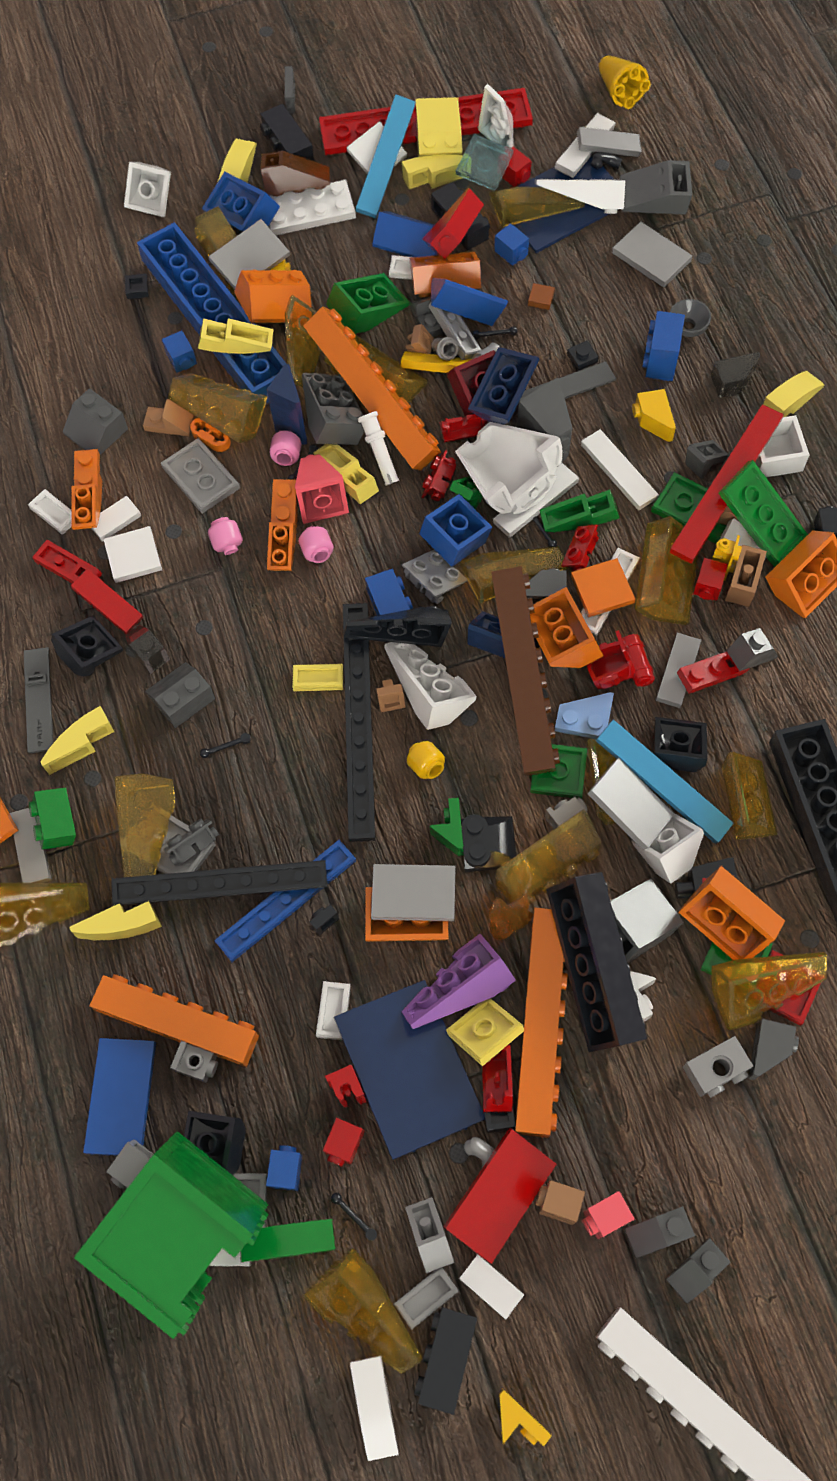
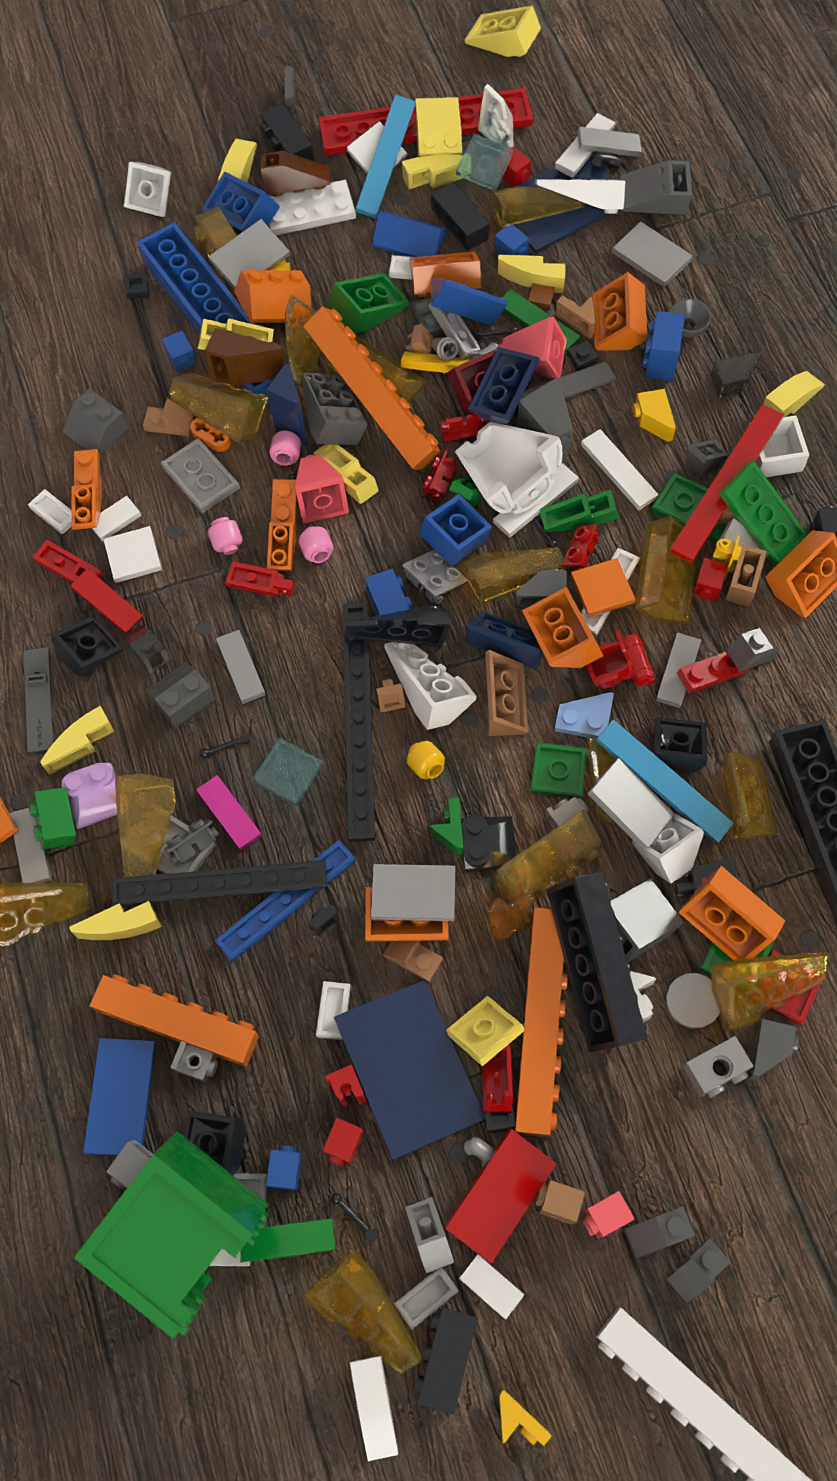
(91, 793): none -> lavender slope
(229, 812): none -> dark pink tile
(240, 666): none -> light grey tile
(242, 358): none -> reddish brown slope
(258, 580): none -> red hinge
(288, 771): none -> clear light blue tile
(318, 677): light yellow tile -> none
(375, 437): white pin -> none
(414, 958): none -> medium nougat slope
(454, 224): red slope -> none
(471, 978): medium lavender wedge -> none
(505, 31): none -> light yellow slope
(505, 695): none -> medium nougat slope
(523, 671): reddish brown brick -> none
(528, 314): none -> green tile
(530, 270): none -> light yellow slope
(540, 340): none -> coral slope
(578, 317): none -> medium nougat slope
(620, 314): none -> orange slope
(624, 80): yellow cone -> none
(692, 1001): none -> light grey tile

